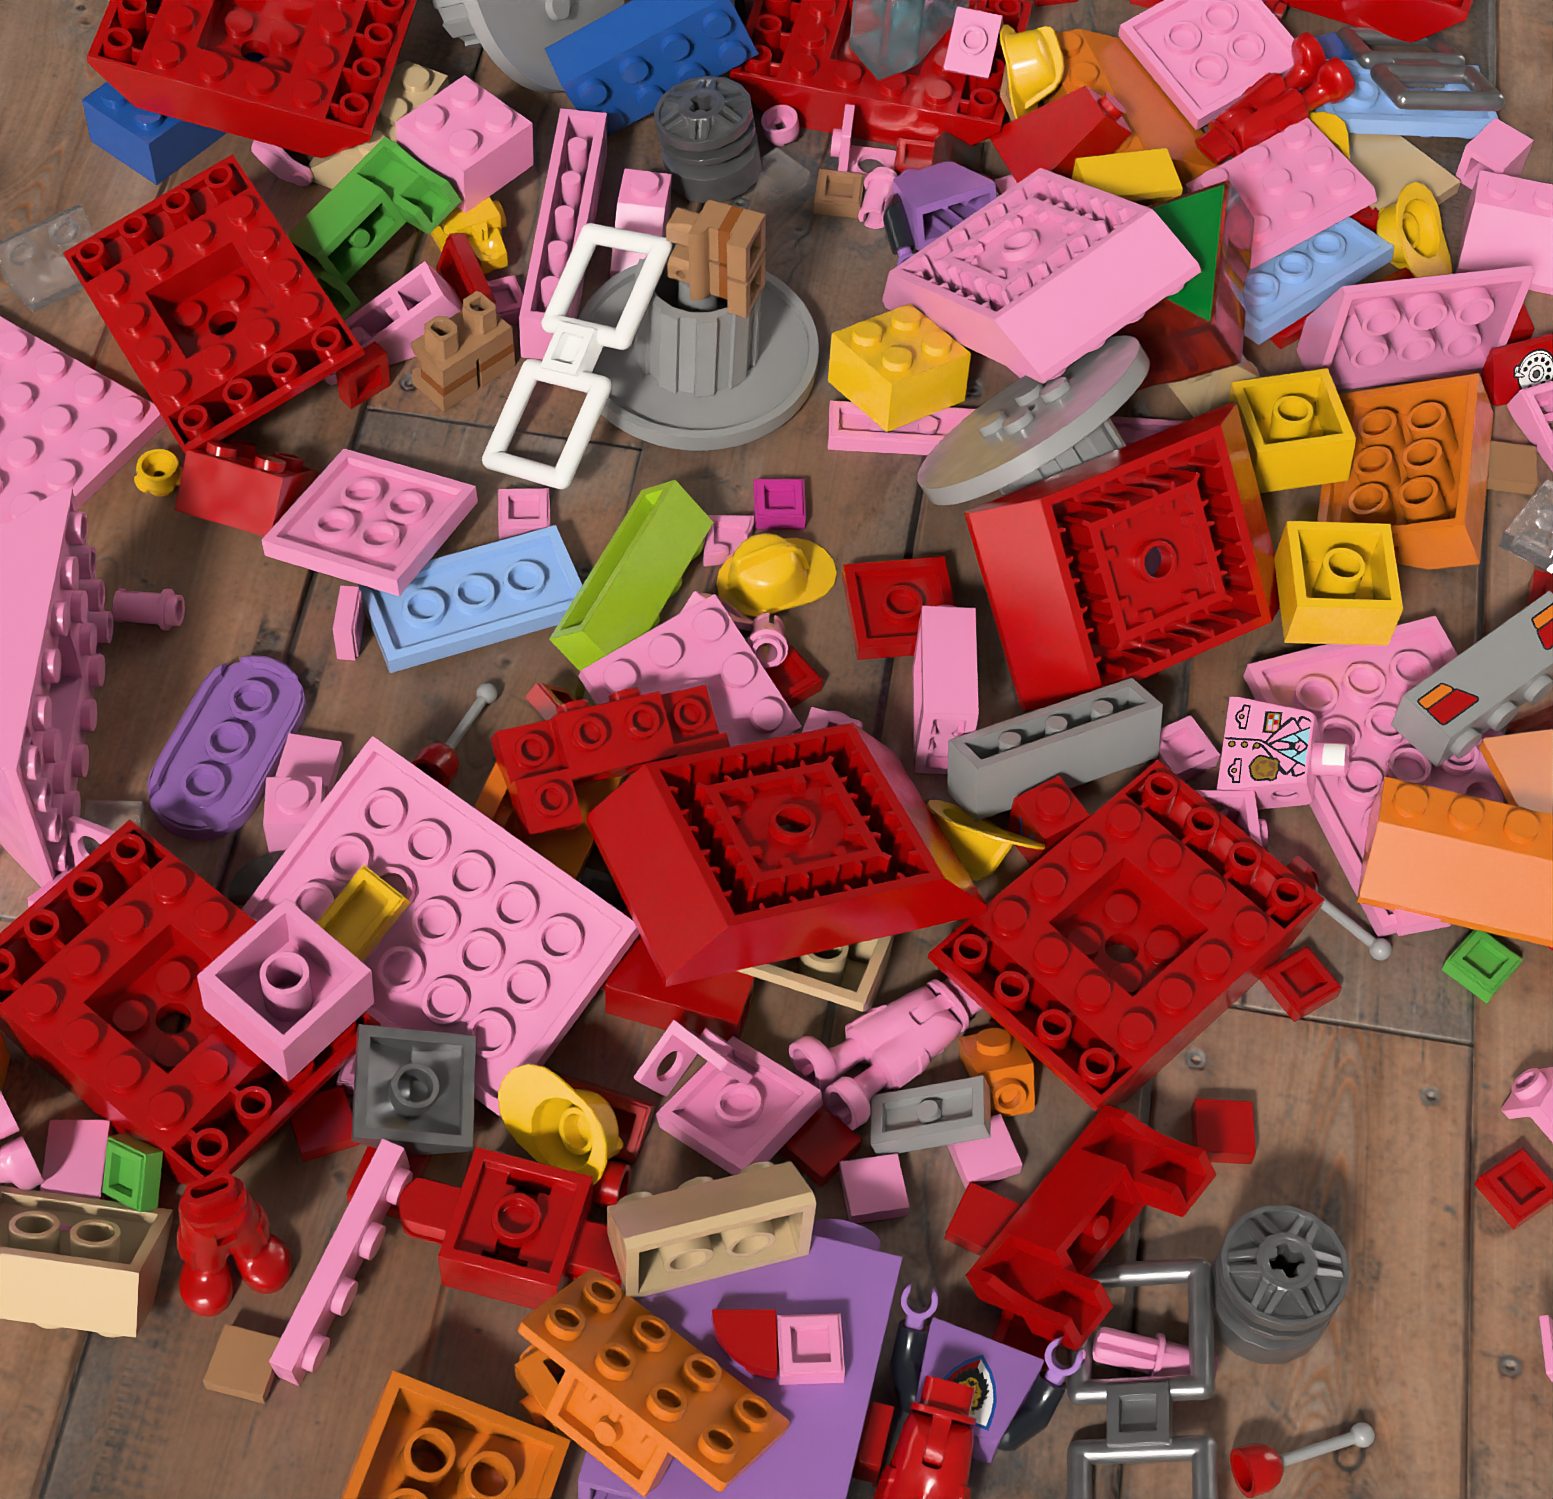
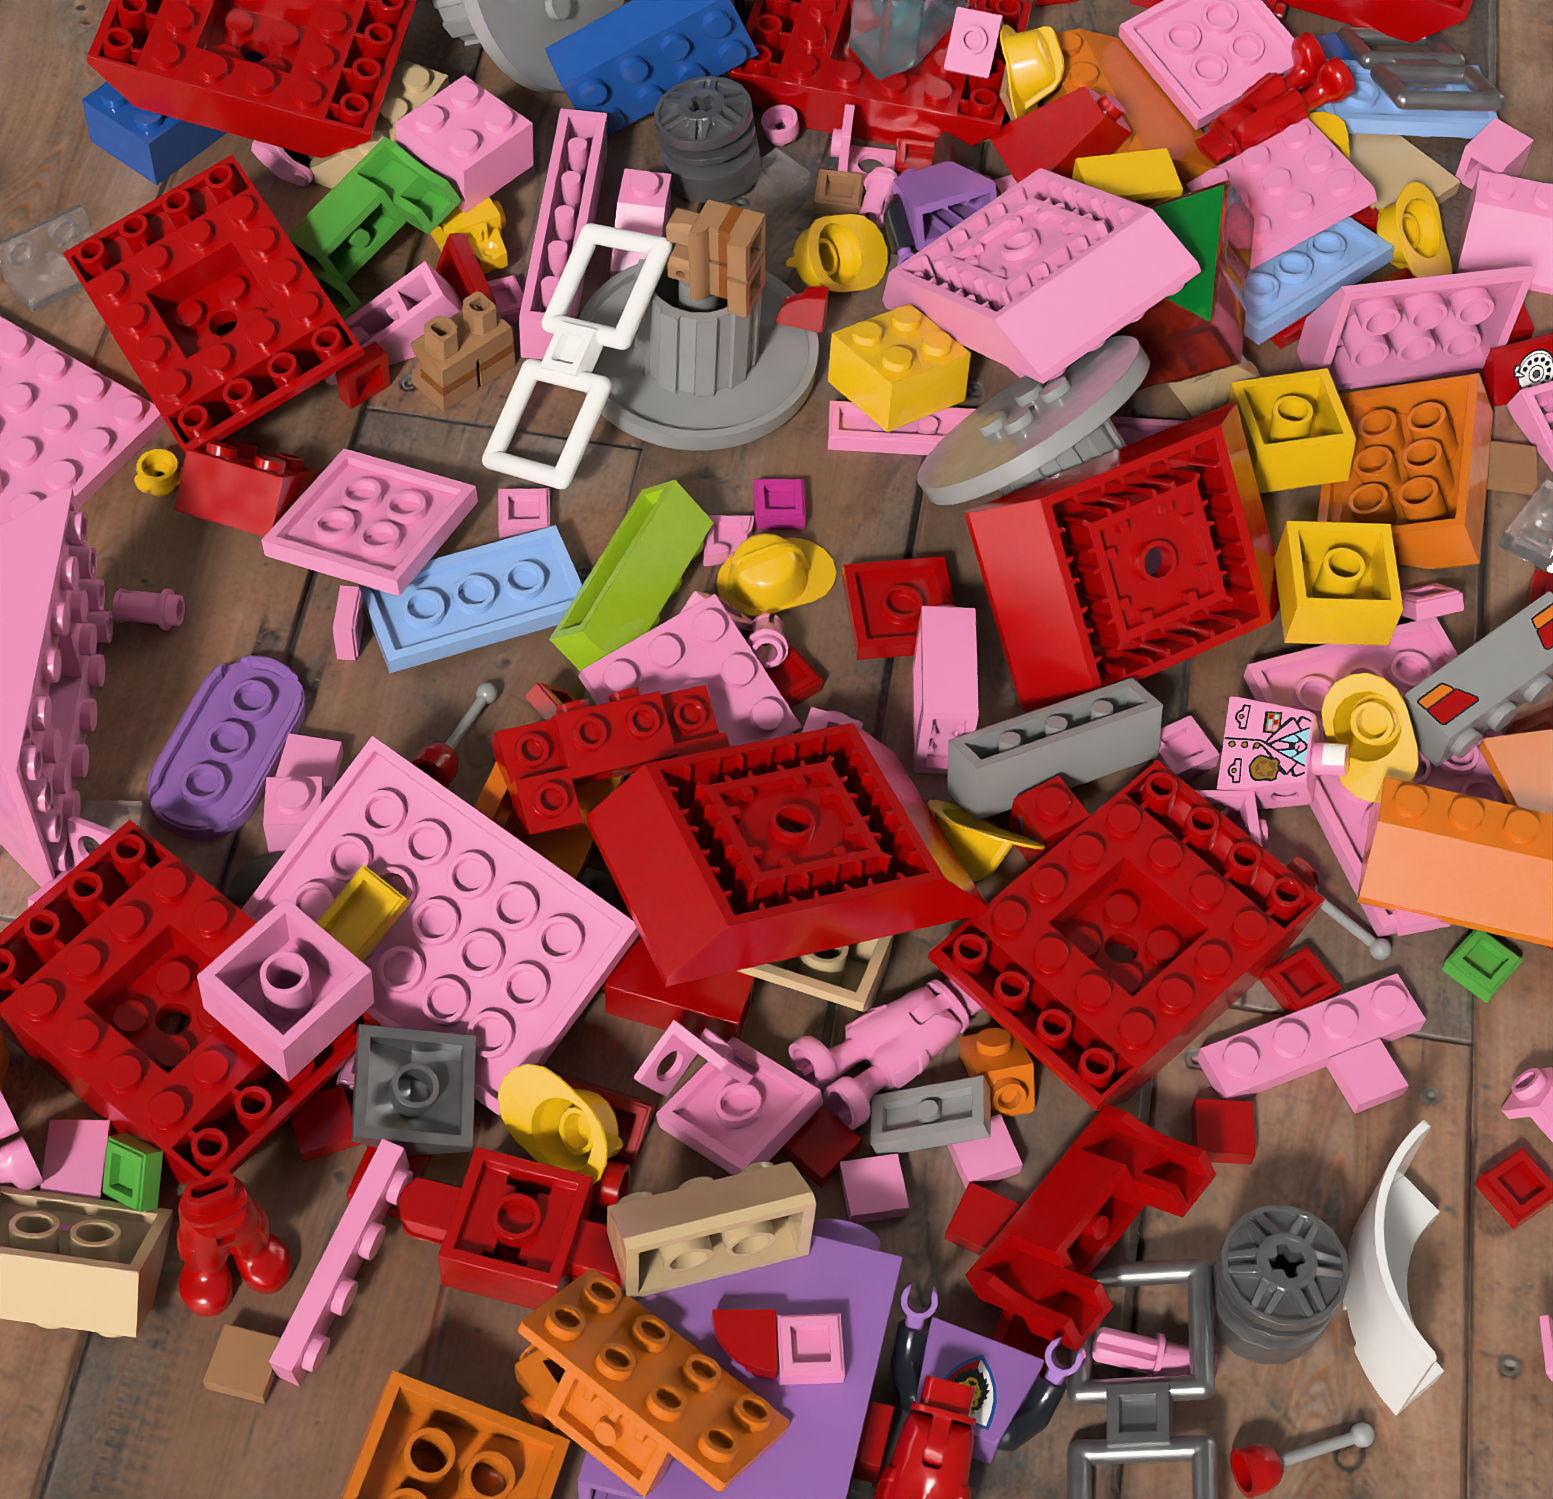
(805, 309): none -> tile
(840, 253): none -> yellow piece
(1308, 1038): none -> bright pink plate
(1367, 1075): none -> bright pink tile
(1376, 1295): none -> white panel
(1378, 729): none -> yellow piece
(1431, 601): none -> bright pink tile

